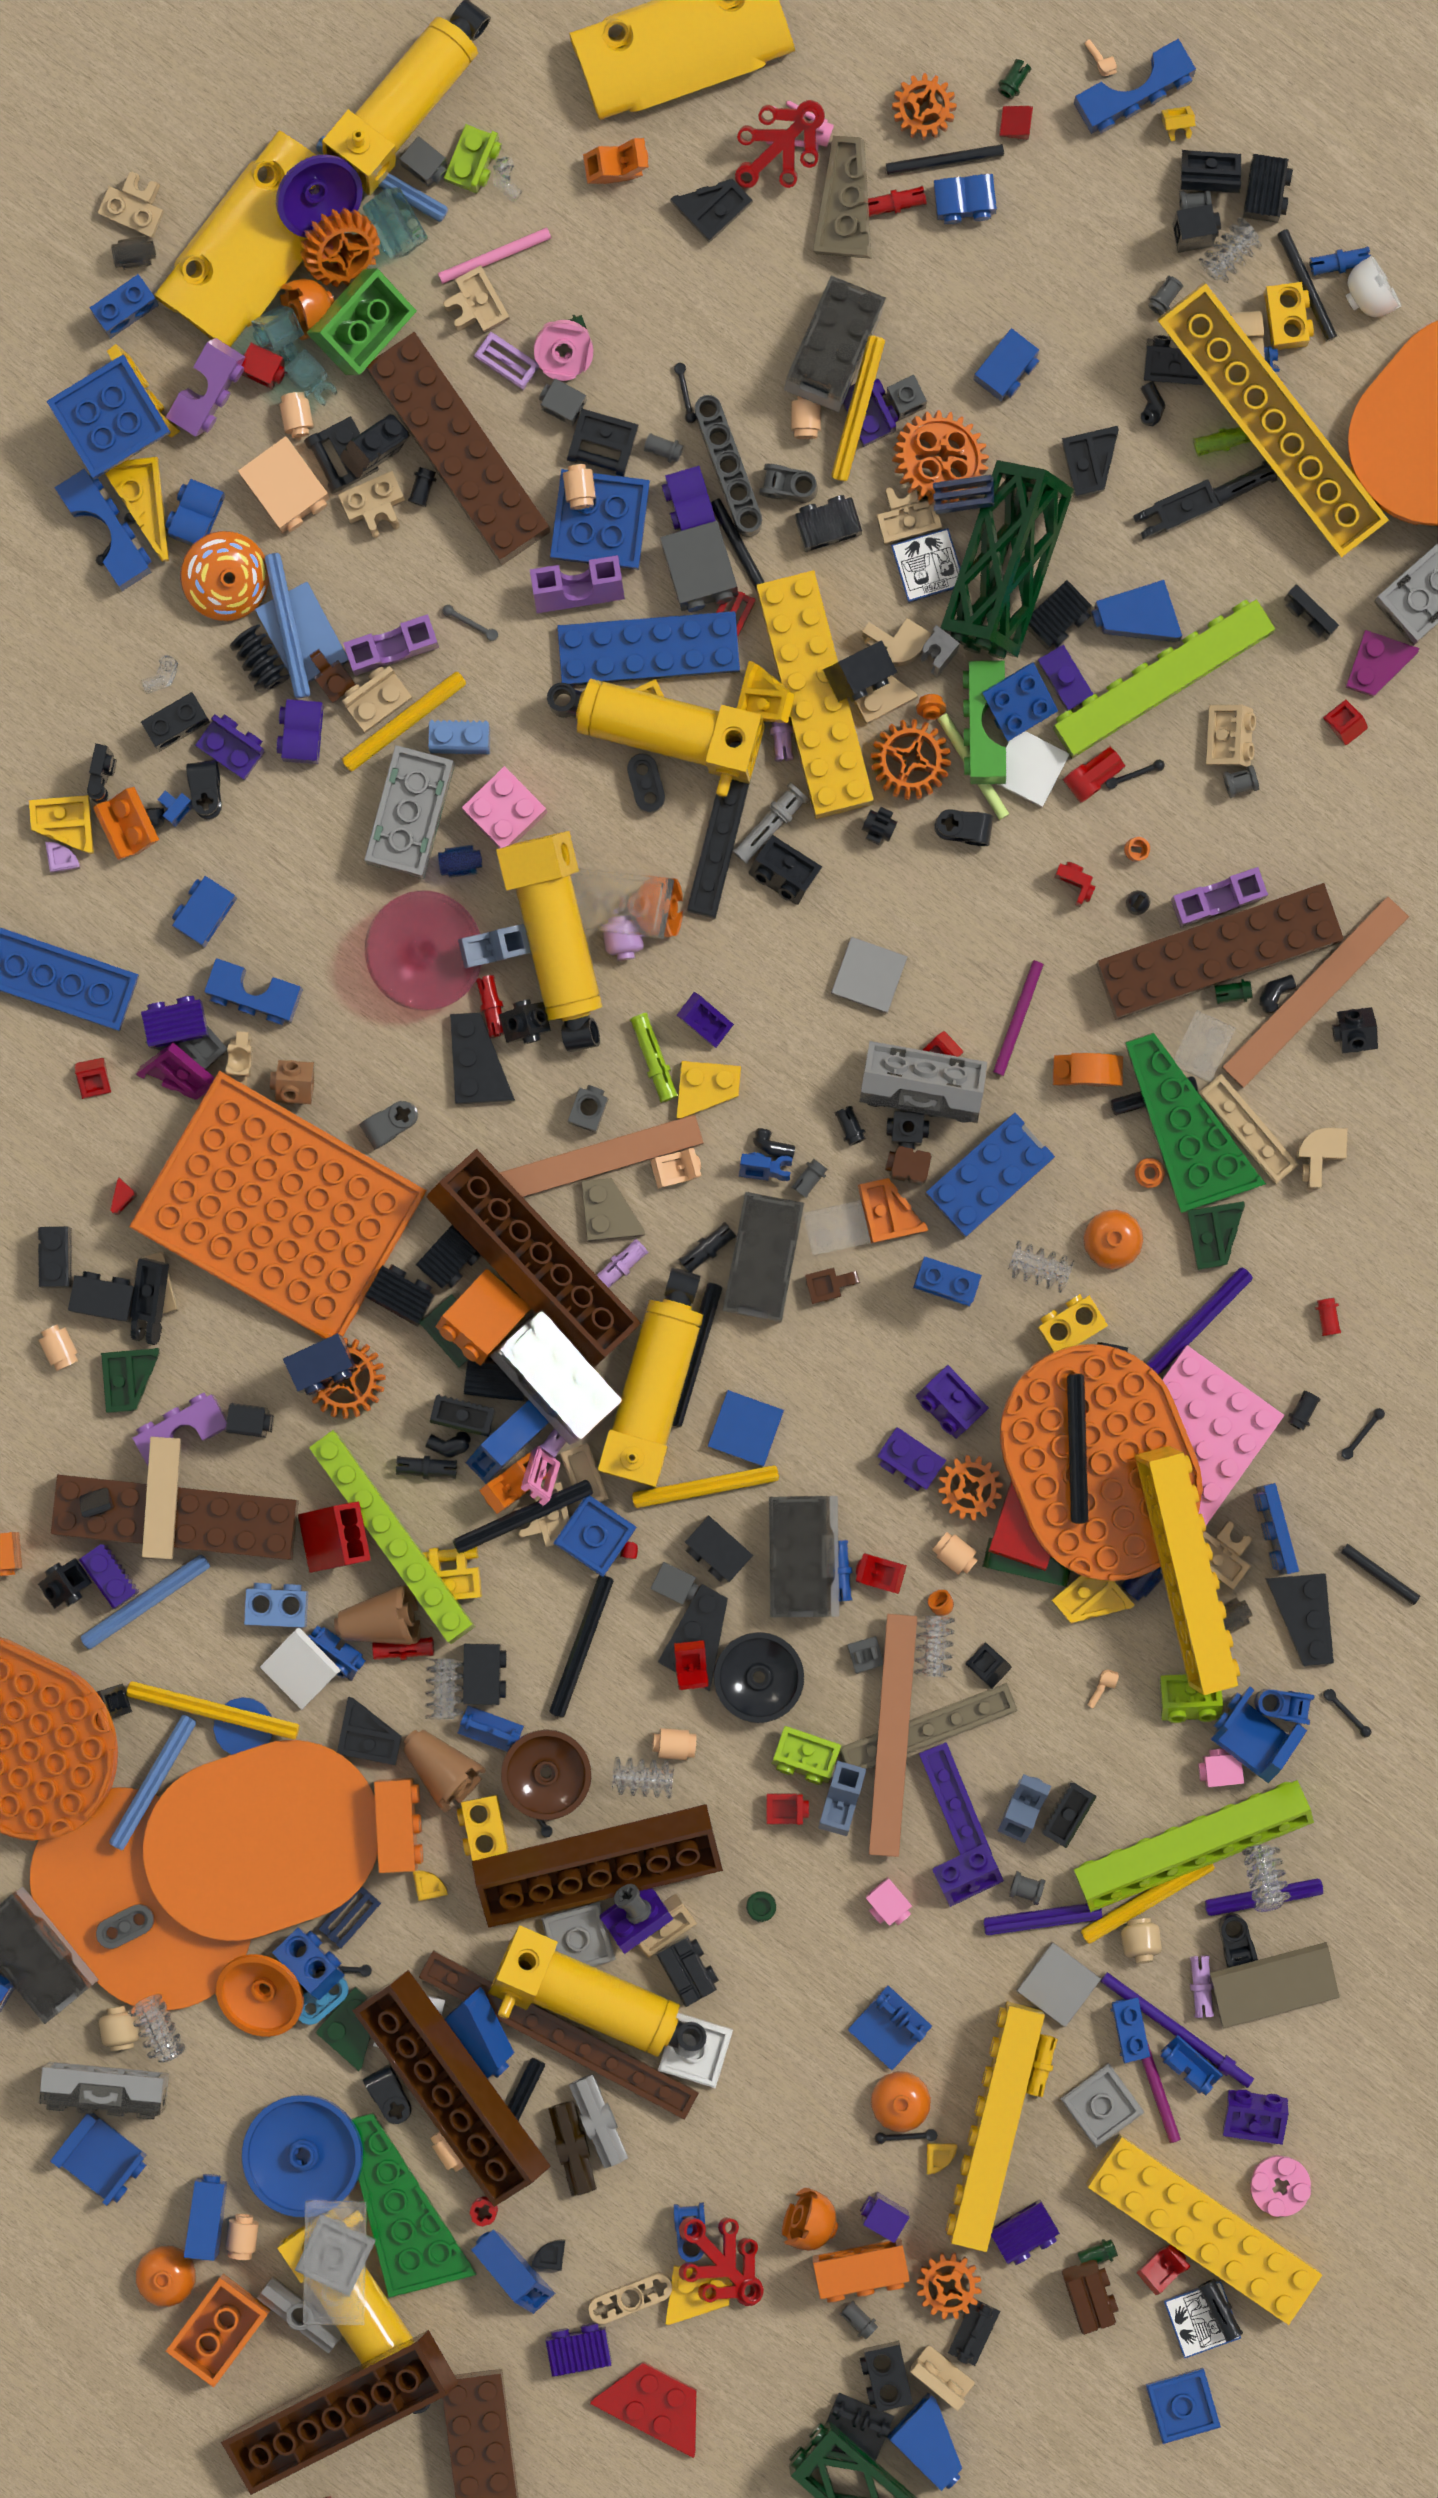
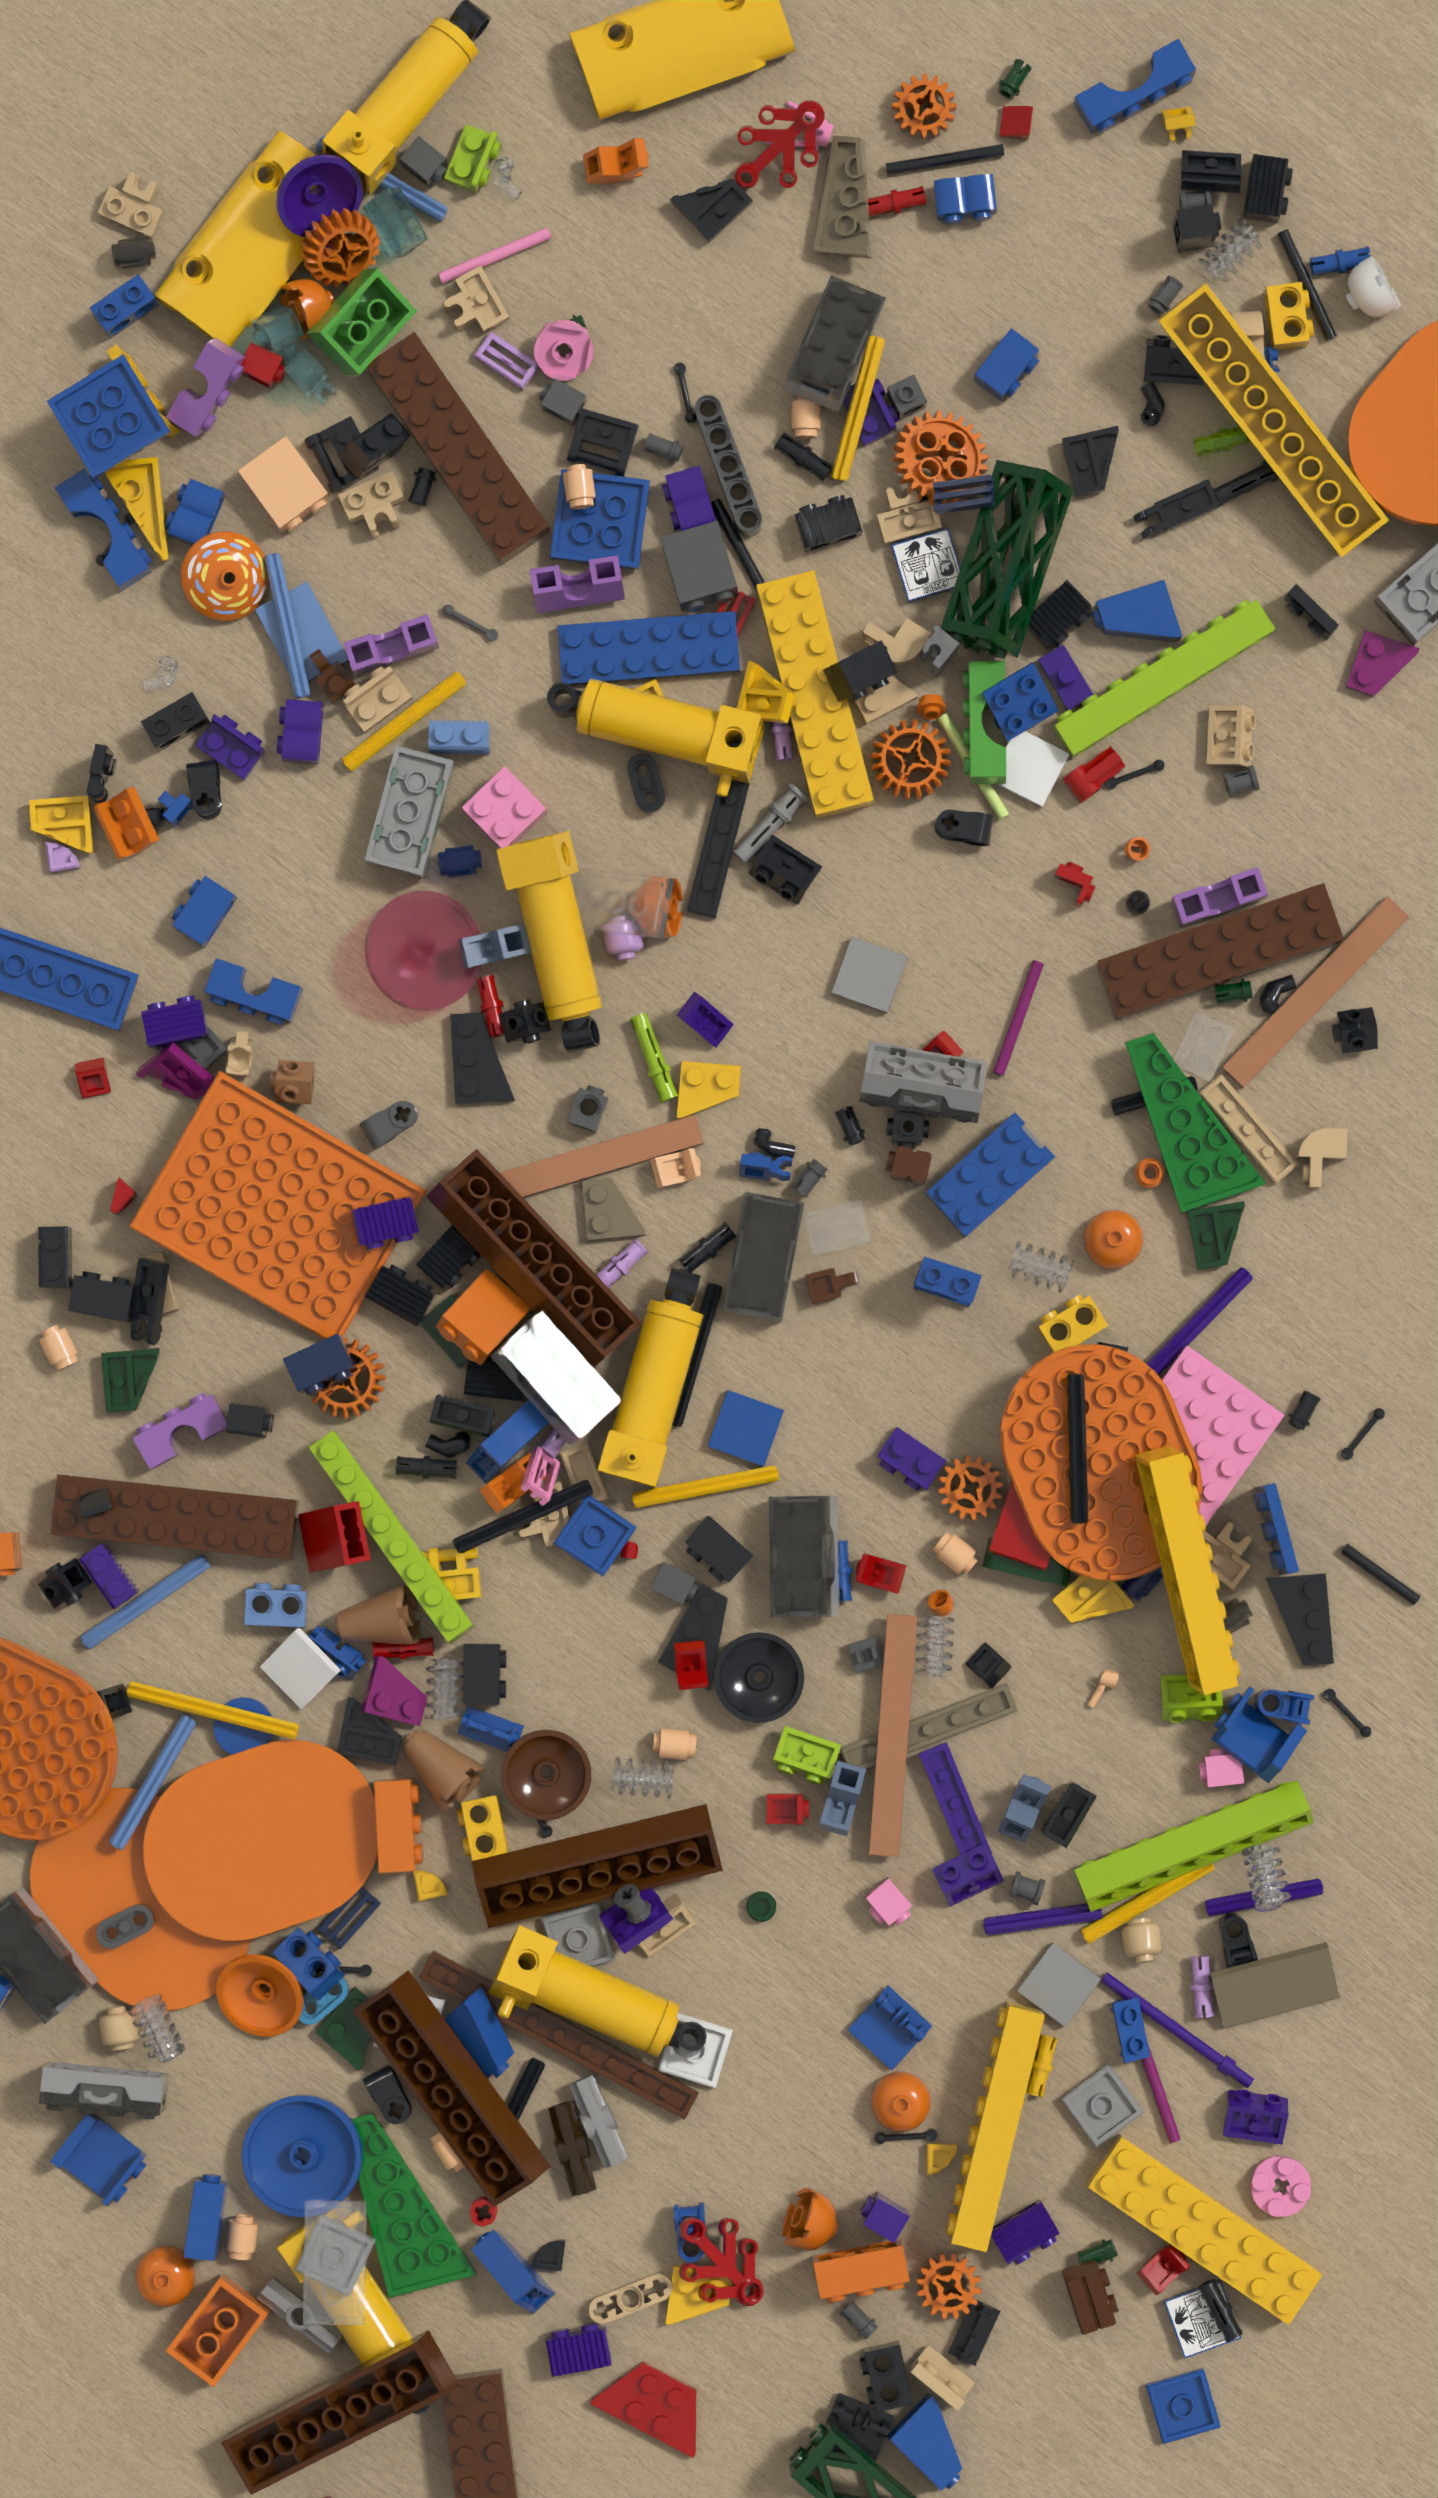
(161, 1497): tan tile -> none
(258, 660): black piece -> none
(296, 414): light nougat brick -> none
(384, 1221): none -> dark purple brick
(393, 1695): none -> magenta wing
(581, 1646): black axle -> none
(687, 1970): black brick -> none
(786, 483): dark grey piece -> none
(803, 457): none -> black pin
(879, 825): black gear -> none
(887, 1212): orange wing -> none
(951, 1402): dark purple bracket -> none
(1088, 1069): orange brick -> none
(1105, 66): light nougat hand -> none
(1183, 2057): blue hinge -> none
(1328, 1316): red pin -> none
(1346, 722): red slope -> none

